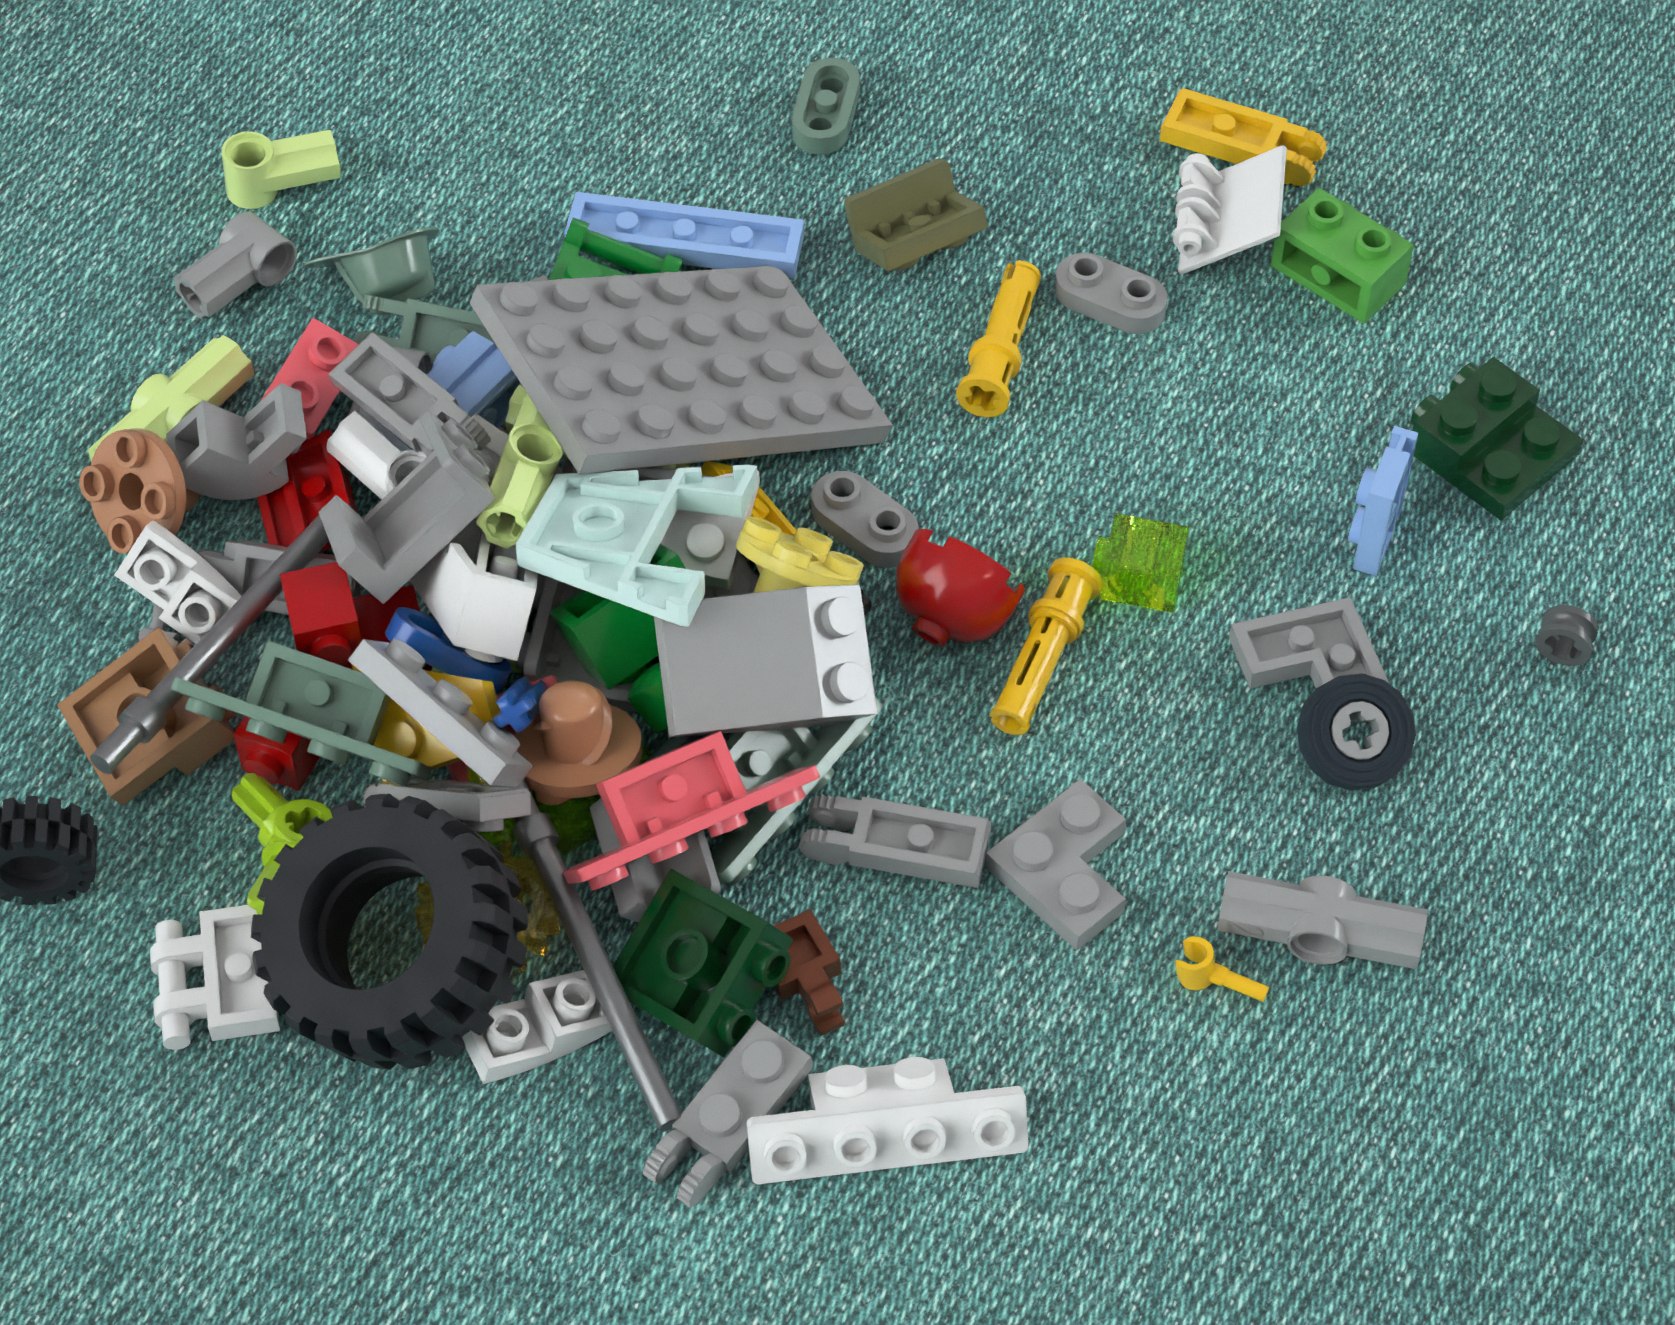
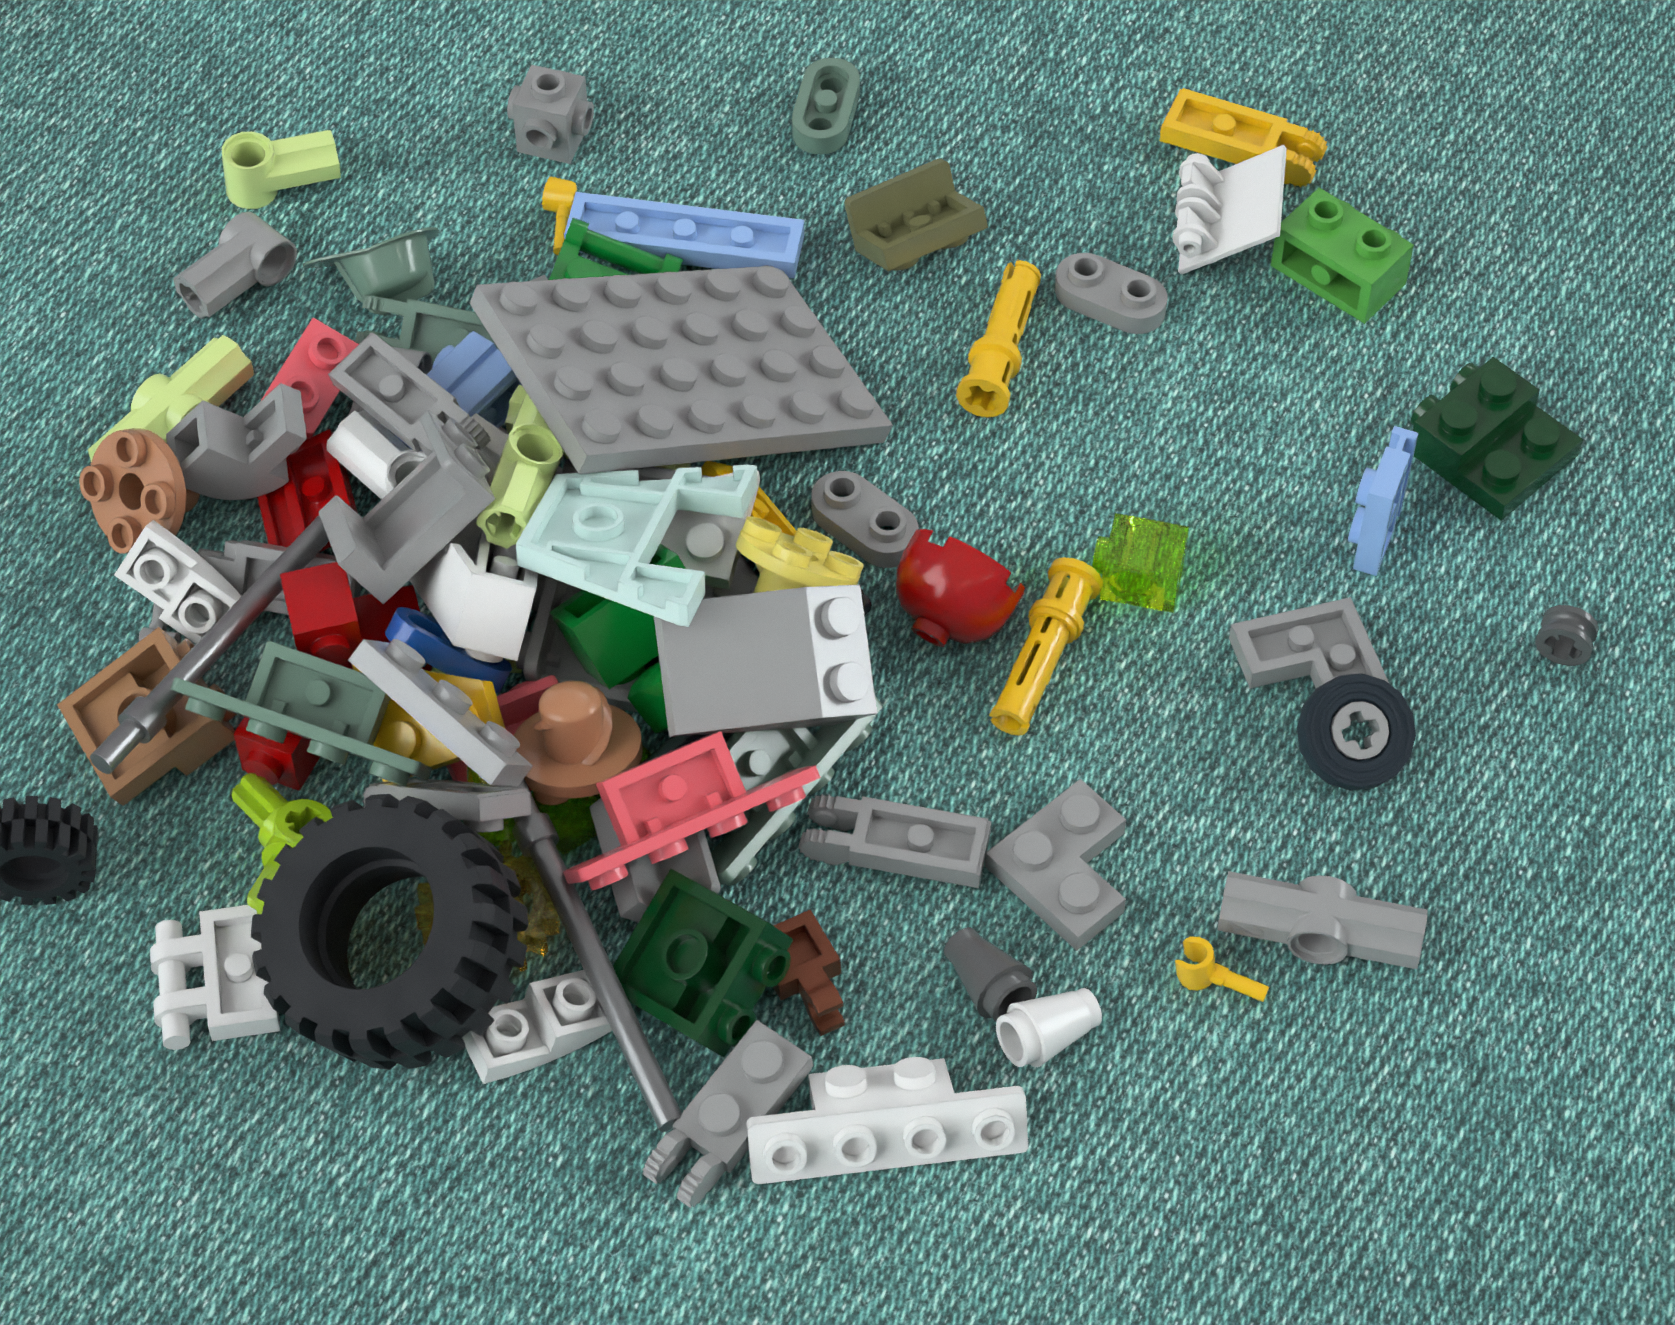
(519, 704): blue axle -> none
(550, 113): none -> light grey brick
(558, 198): none -> yellow hand
(989, 973): none -> dark grey cone
(1046, 1025): none -> white cone

